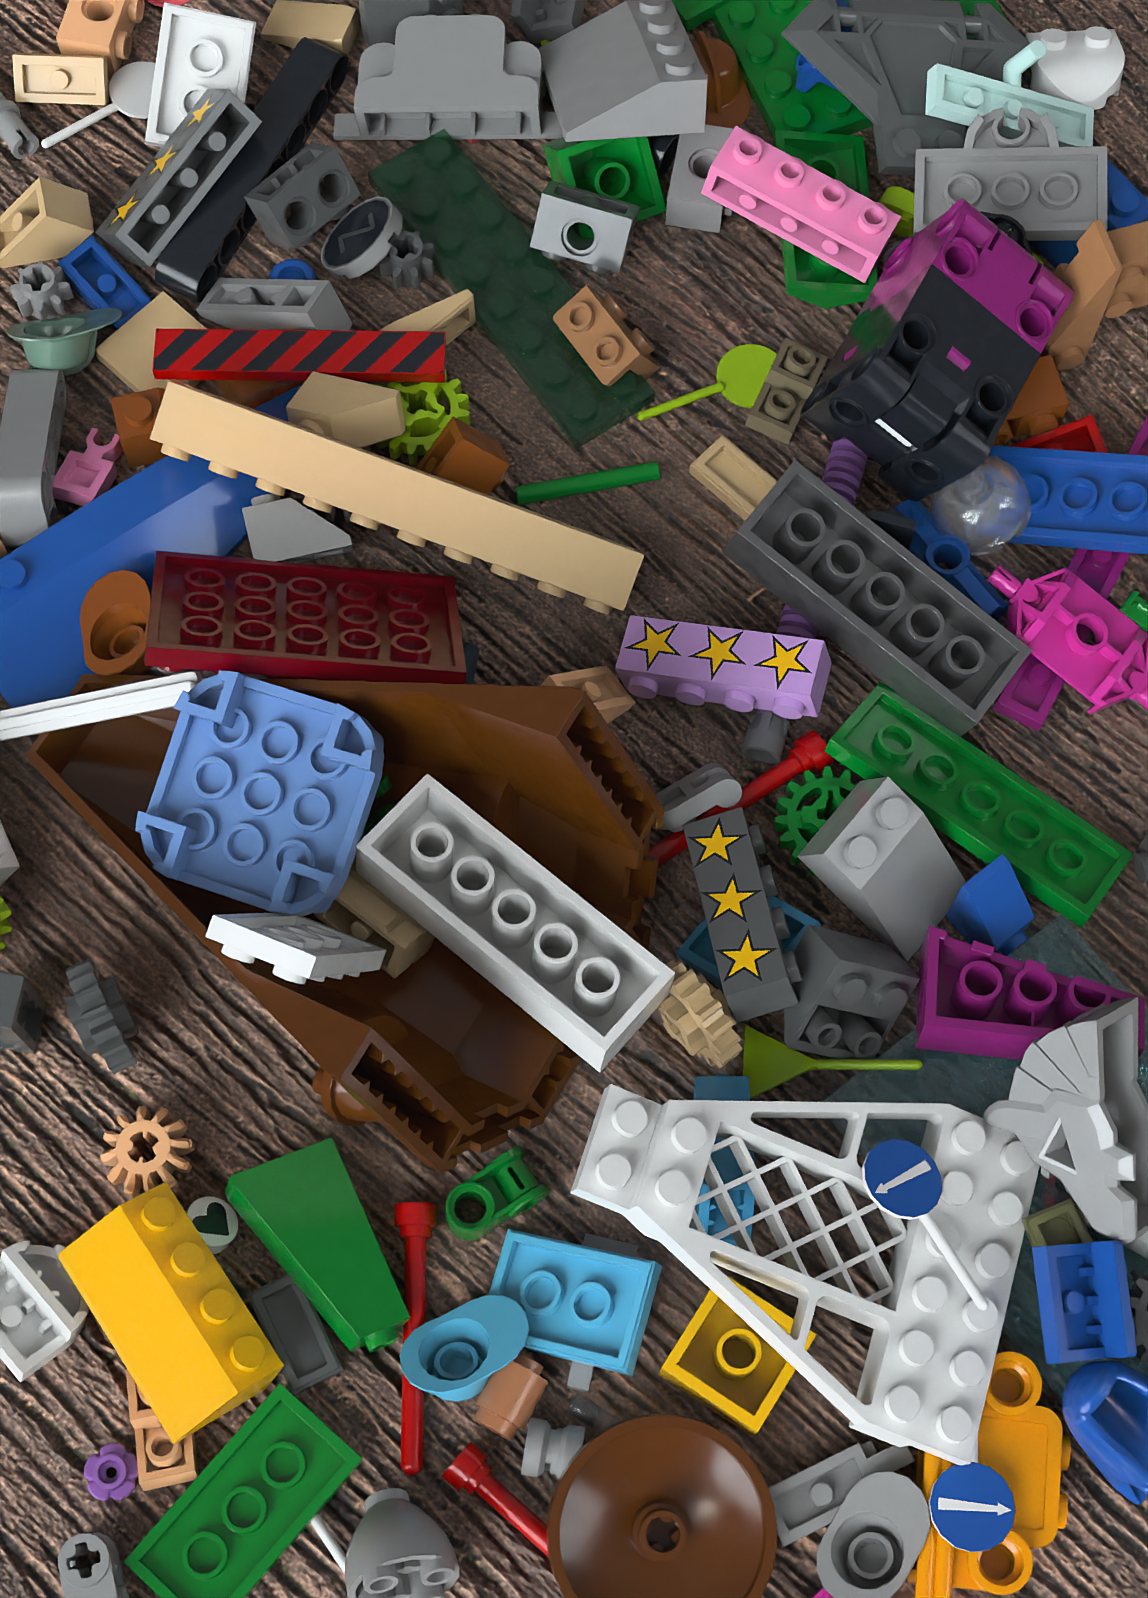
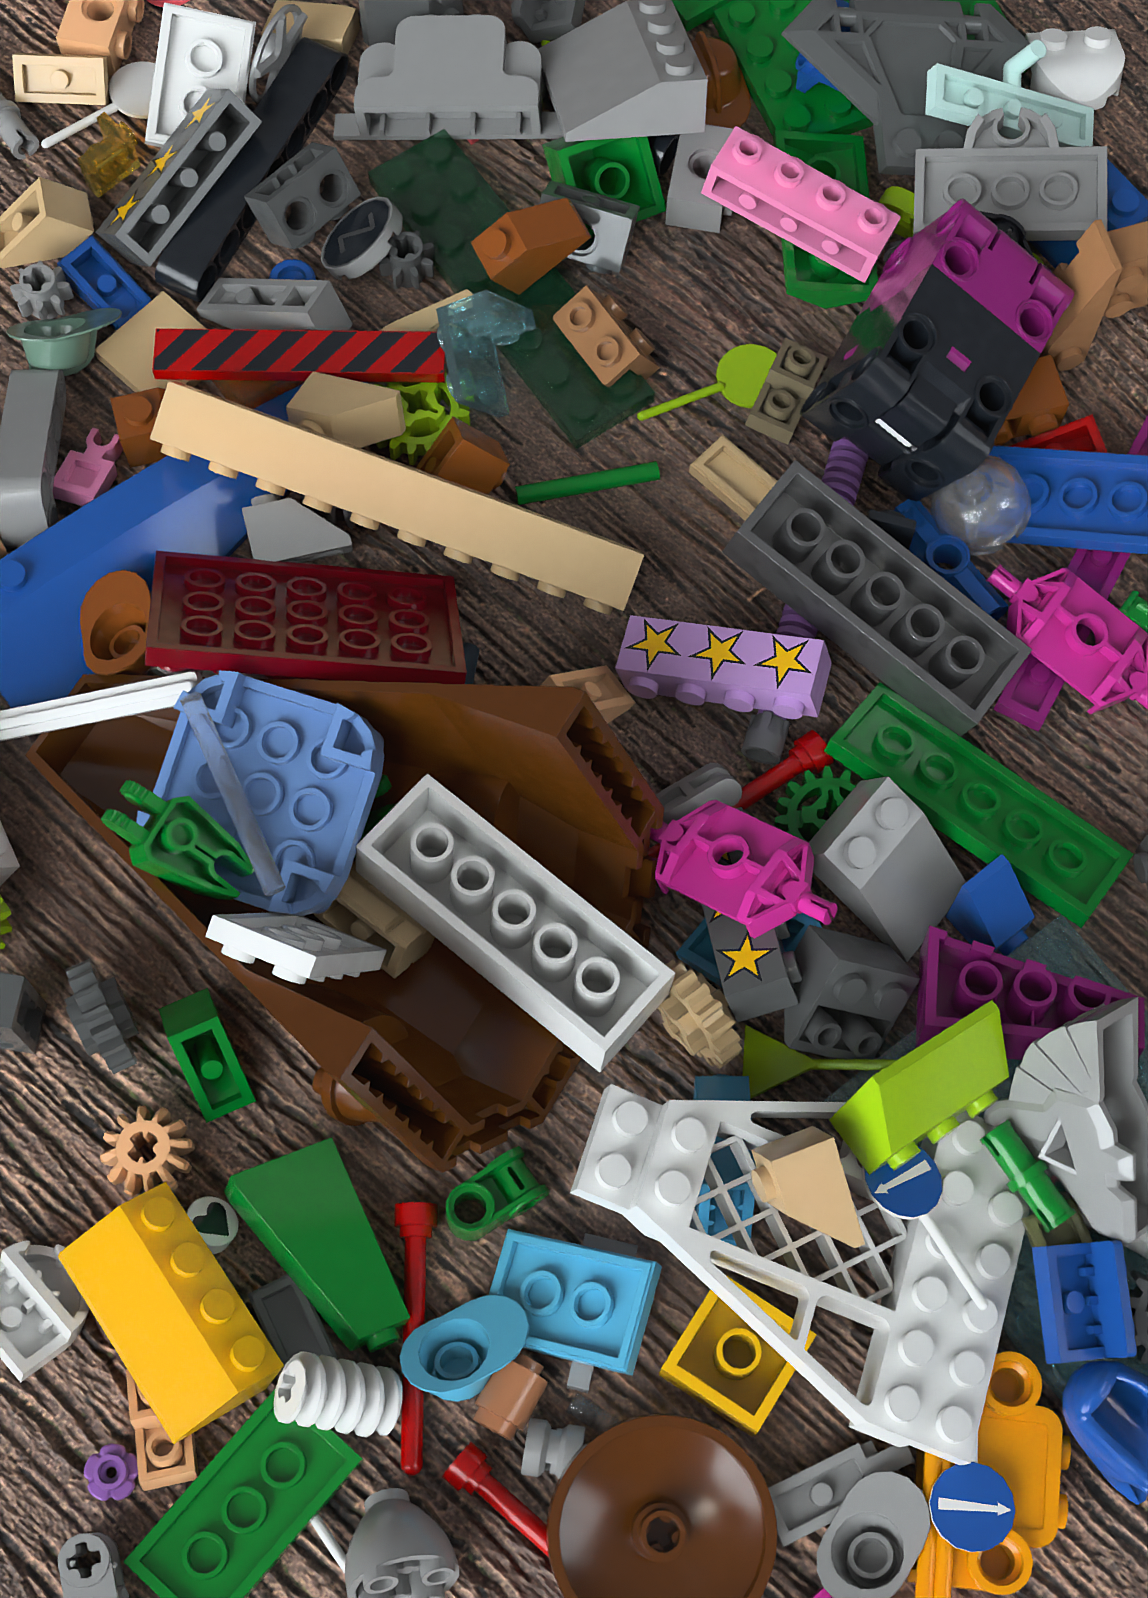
(110, 159): none -> clear yellow bracket
(179, 843): none -> green hinge
(206, 1055): none -> green slope
(232, 794): none -> clear bar
(275, 47): none -> light grey wheel
(338, 1395): none -> white piece
(469, 338): none -> clear light blue bracket
(530, 243): none -> dark orange slope
(758, 890): none -> dark pink plate
(808, 1183): none -> tan slope
(926, 1092): none -> lime slope
(1027, 1176): none -> green pin

